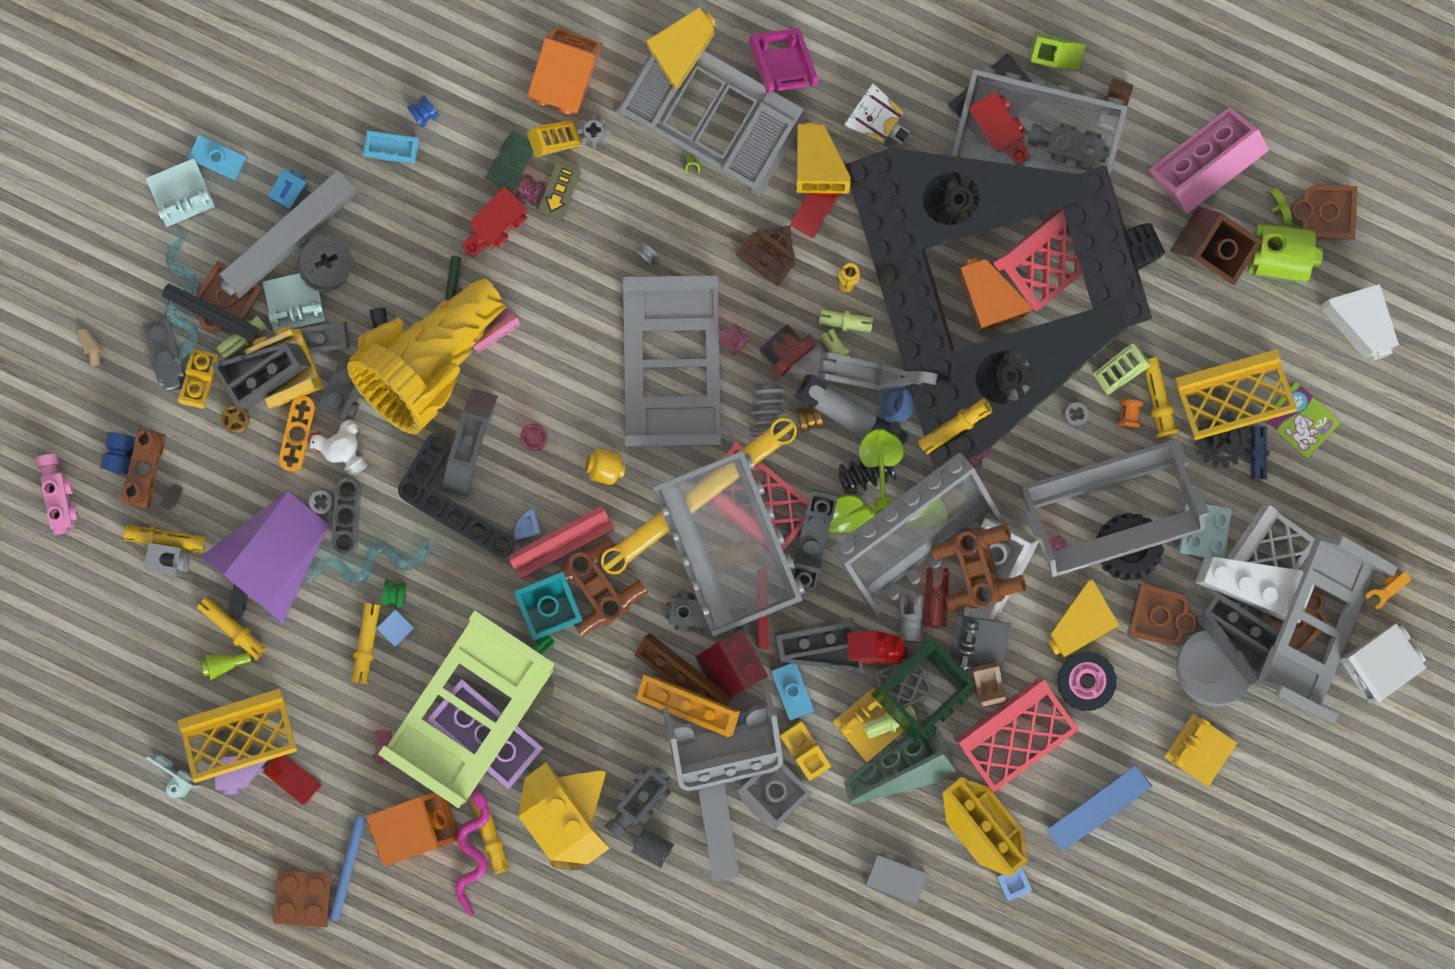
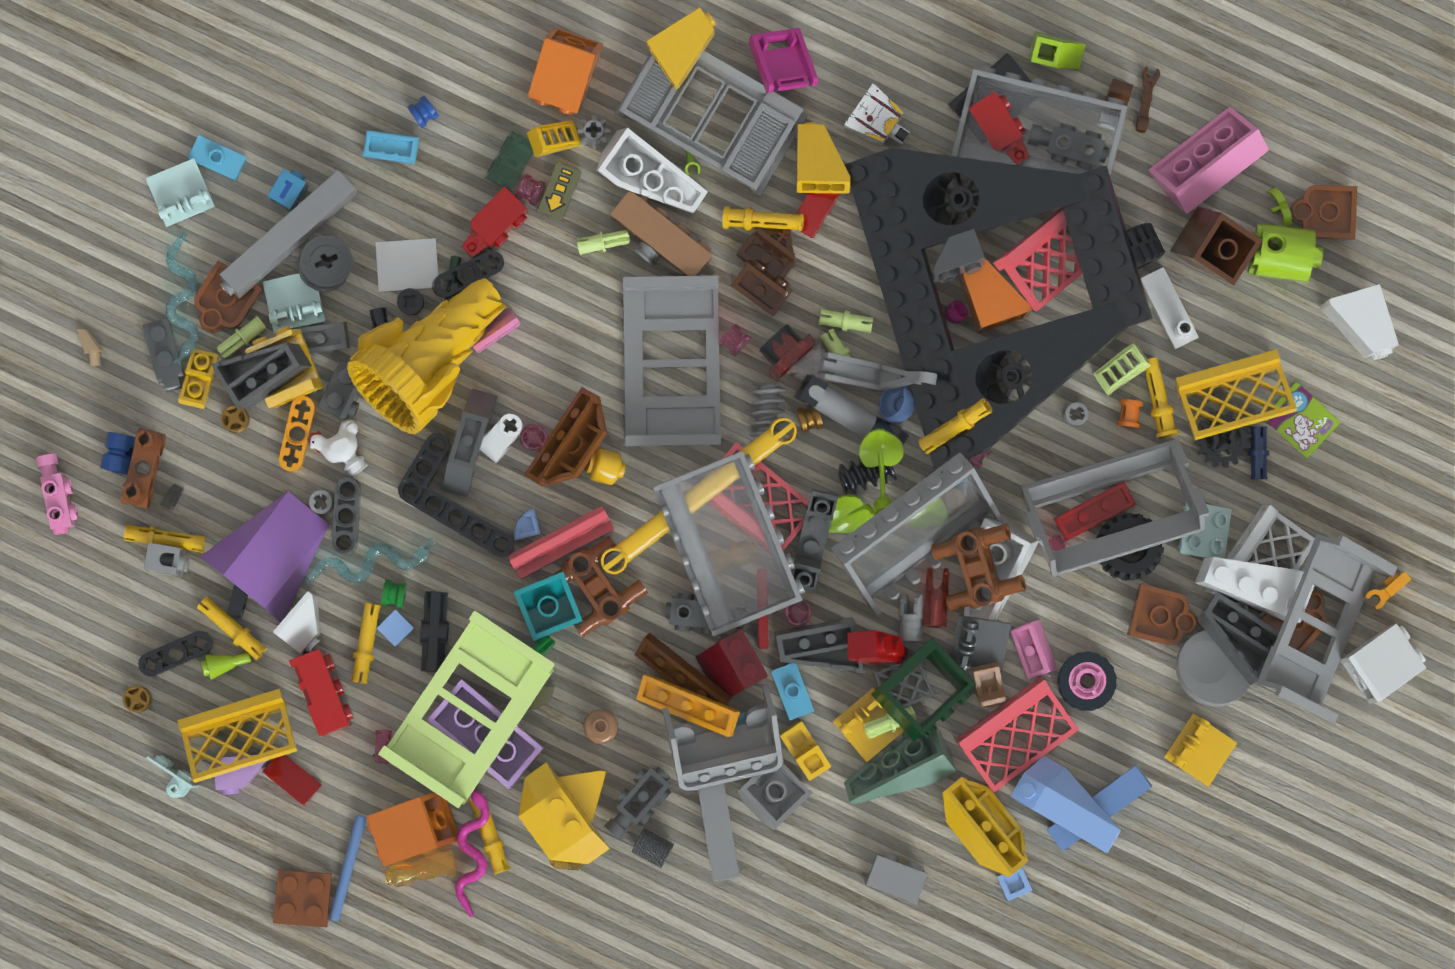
(133, 696): none -> pearl gold wheel
(154, 654): none -> black beam
(210, 312): black axle -> none
(301, 625): none -> white slope
(322, 691): none -> red wedge
(406, 264): none -> white sticker
(410, 301): none -> black wheel
(428, 867): none -> clear yellow piece
(434, 630): none -> black piece
(482, 259): none -> black beam
(498, 441): none -> white piece
(570, 442): none -> dark orange wedge
(600, 726): none -> medium nougat head
(602, 241): none -> yellowish green axle
(643, 170): none -> white wedge
(664, 237): none -> medium nougat brick
(749, 218): none -> yellow pin
(762, 287): none -> reddish brown bracket
(801, 610): none -> clear pink wheel
(844, 276): yellow pin -> none
(956, 312): none -> dark pink hinge
(959, 255): none -> dark grey slope
(1033, 649): none -> bright pink slope
(1061, 799): none -> light blue wedge
(1082, 621): yellow slope -> none
(1094, 511): none -> red tile
(1148, 84): none -> reddish brown piece
(1169, 308): none -> white piece

